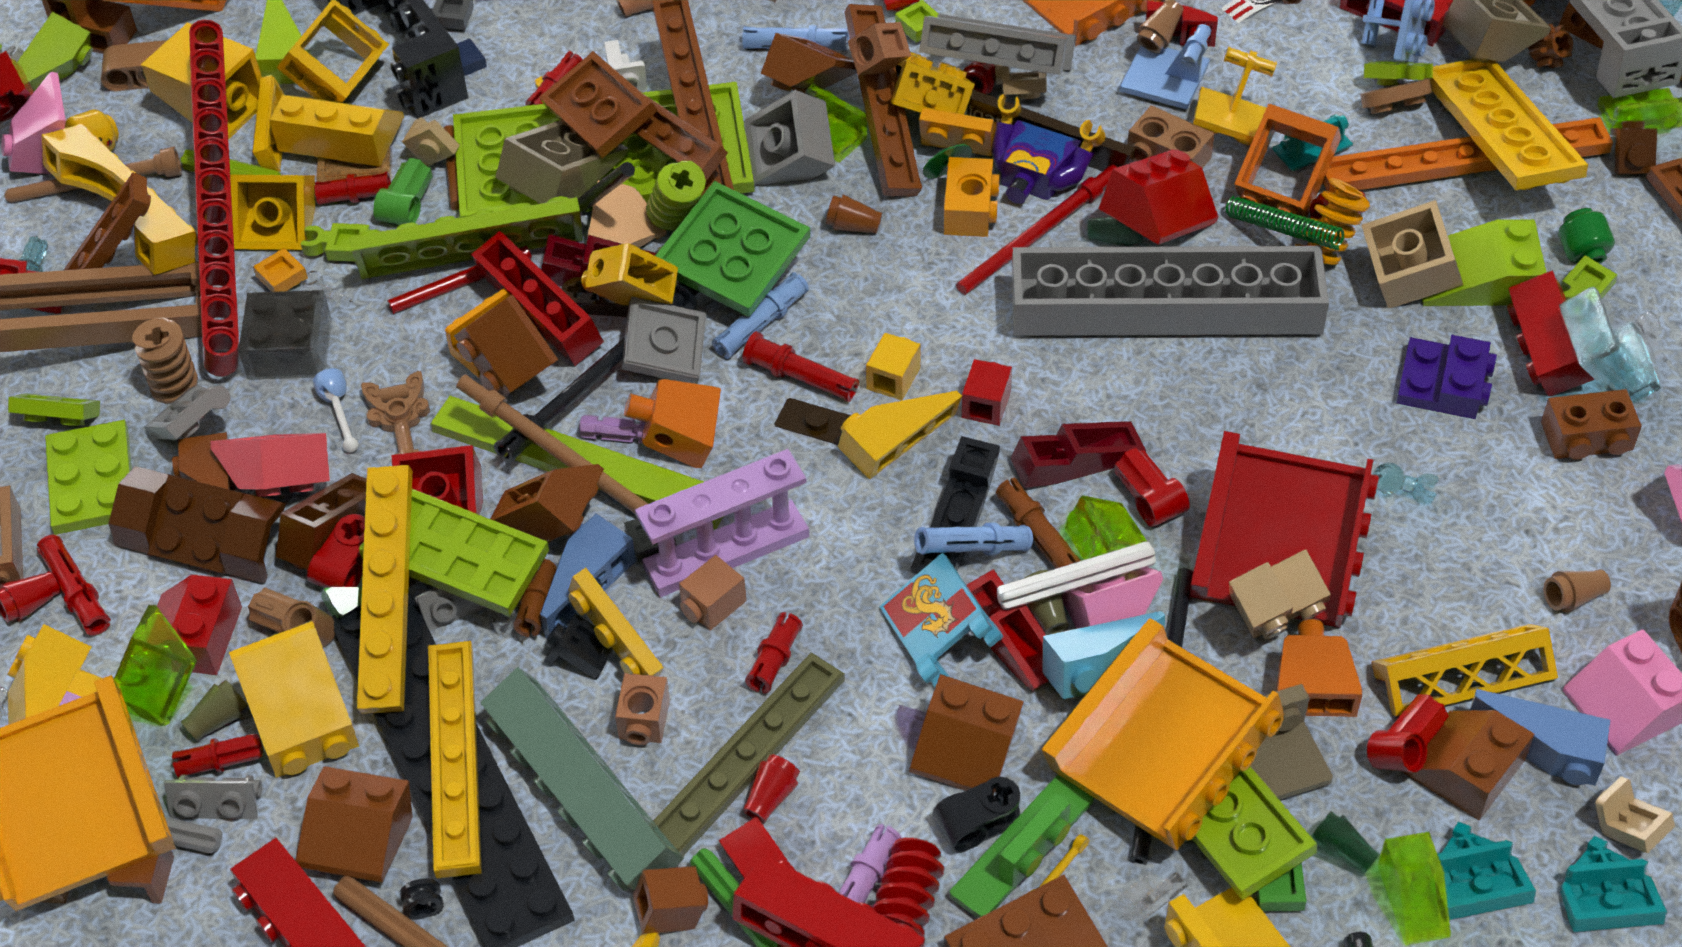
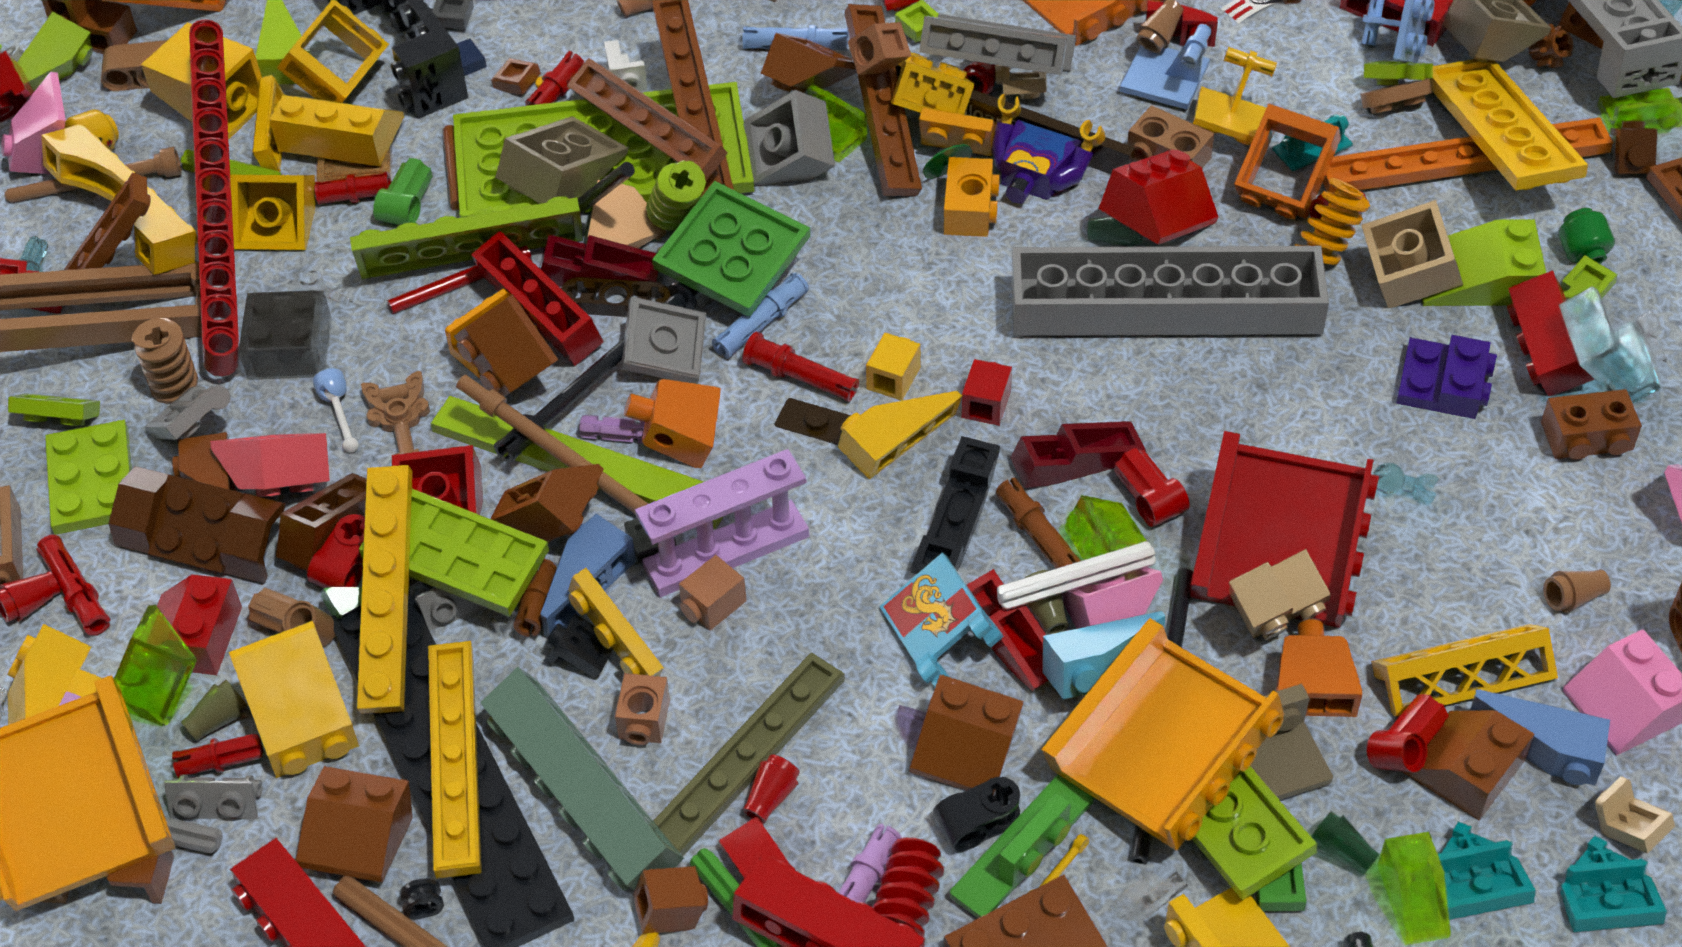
(280, 271): light orange plate -> none
(334, 242): lime plate -> none
(430, 141): tan bracket -> none
(516, 76): none -> dark orange tile
(598, 104): dark orange plate -> none
(621, 273): yellow torso -> none
(774, 652): red pin -> none
(852, 215): dark orange cone -> none
(988, 539): light blue pin -> none
(1087, 191): red bar -> none
(1285, 230): green piece -> none

